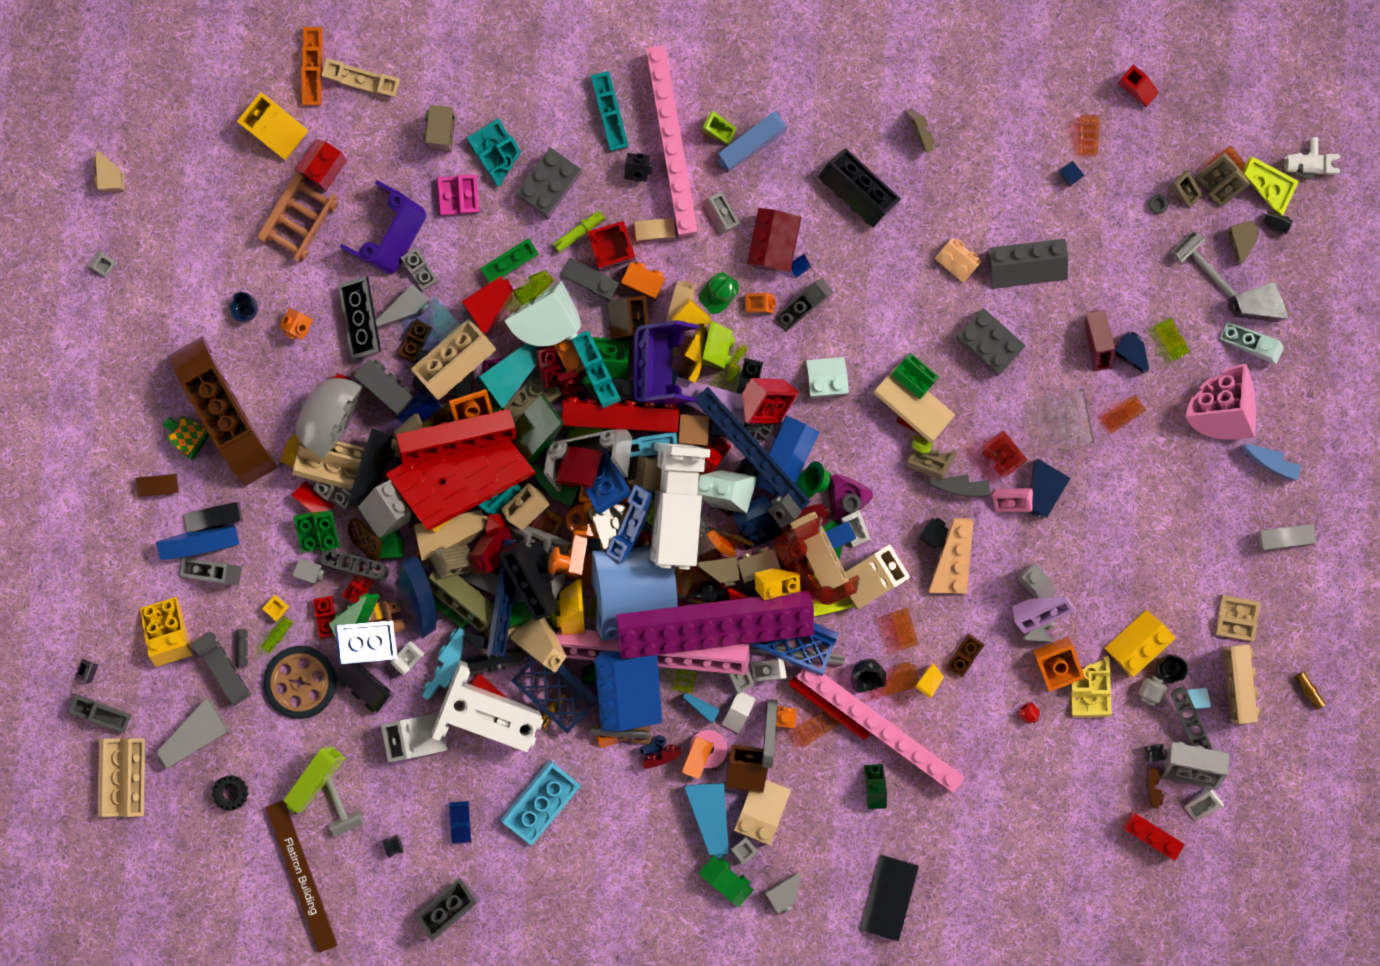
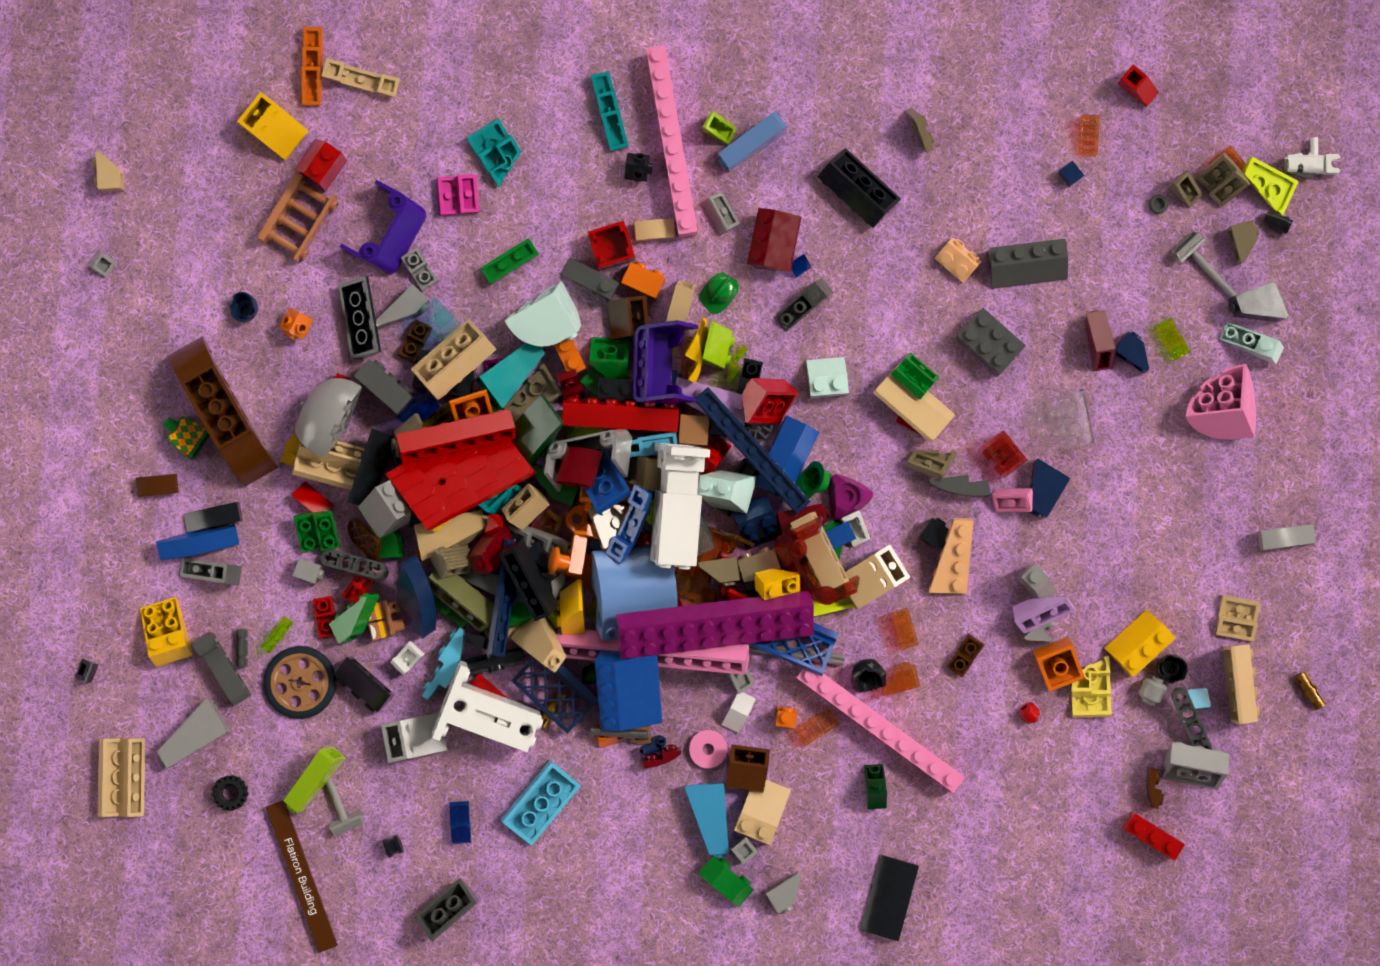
(99, 713): dark grey slope -> none
(276, 607): yellow plate -> none
(335, 493): light grey slope -> none
(365, 642): plate -> none
(439, 128): dark tan brick -> none
(489, 304): red slope -> none
(538, 284): clear neon green slope -> none
(548, 366): dark red slope -> none
(549, 182): dark grey brick -> none
(579, 231): lime pin -> none
(596, 369): teal slope -> none
(691, 313): yellow slope -> none
(691, 681): clear neon green slope -> none
(697, 757): orange slope -> none
(707, 592): black plate -> none
(708, 711): dark azure slope -> none
(721, 544): orange tile -> none
(759, 303): orange bracket -> none
(768, 670): white slope -> none
(769, 733): beam -> none
(784, 510): dark grey brick -> none
(829, 708): red axle -> none
(851, 503): dark grey tile -> none
(921, 444): lime tile -> none
(930, 680): yellow slope -> none
(1123, 413): clear orange slope -> none
(1154, 752): black wheel -> none
(1203, 804): white slope -> none
(1273, 461): medium blue slope -> none

